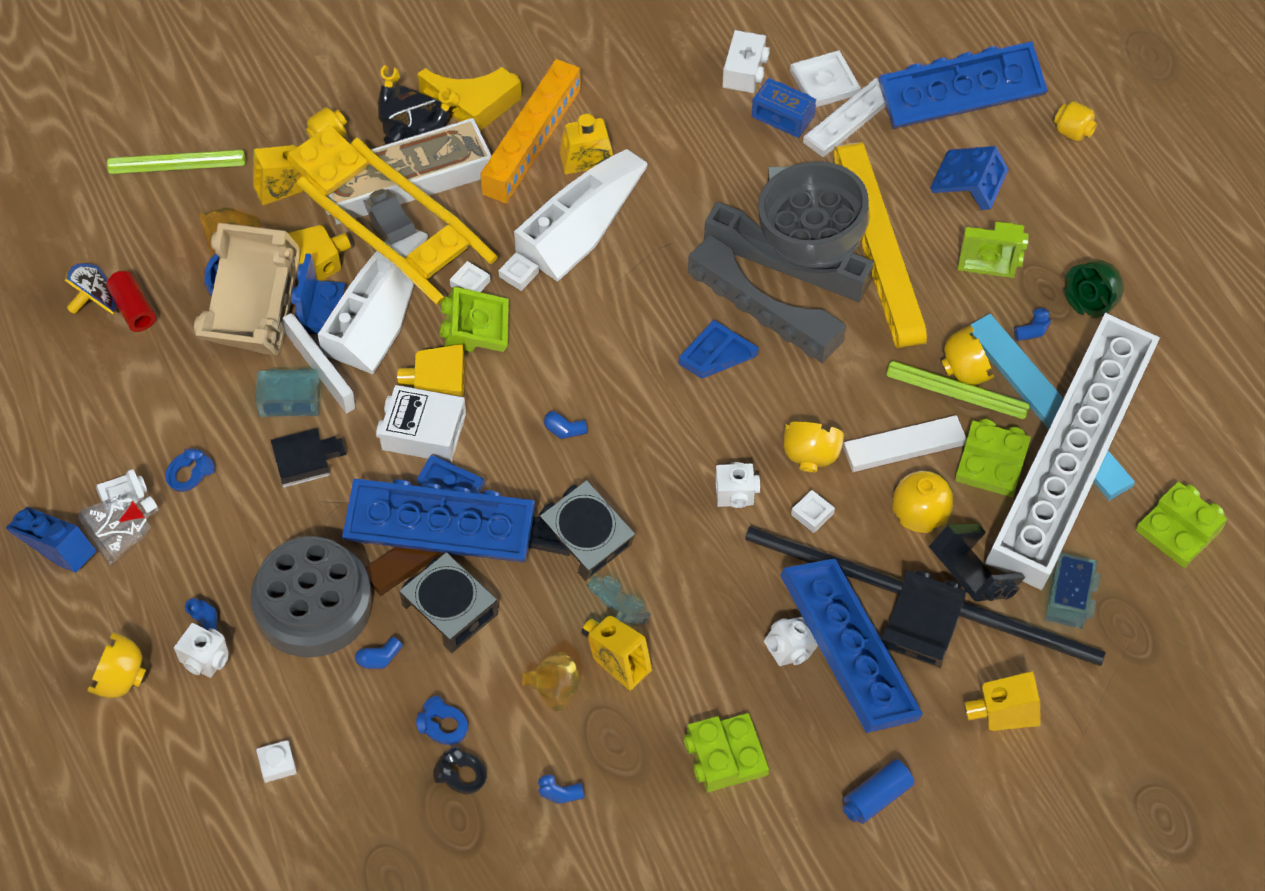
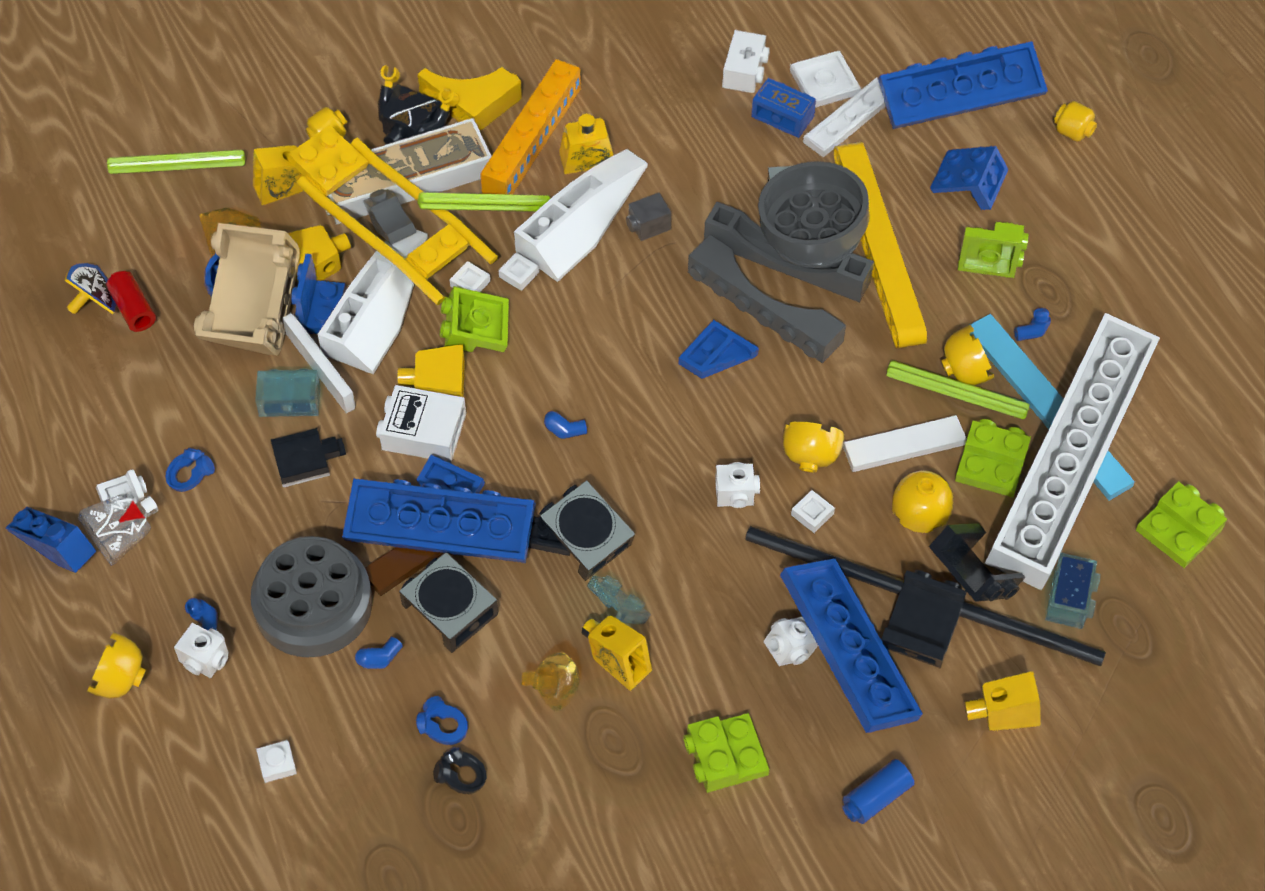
(481, 202): none -> lime axle
(559, 794): blue arm -> none
(649, 217): none -> flat silver brick
(1094, 287): dark green cylinder -> none

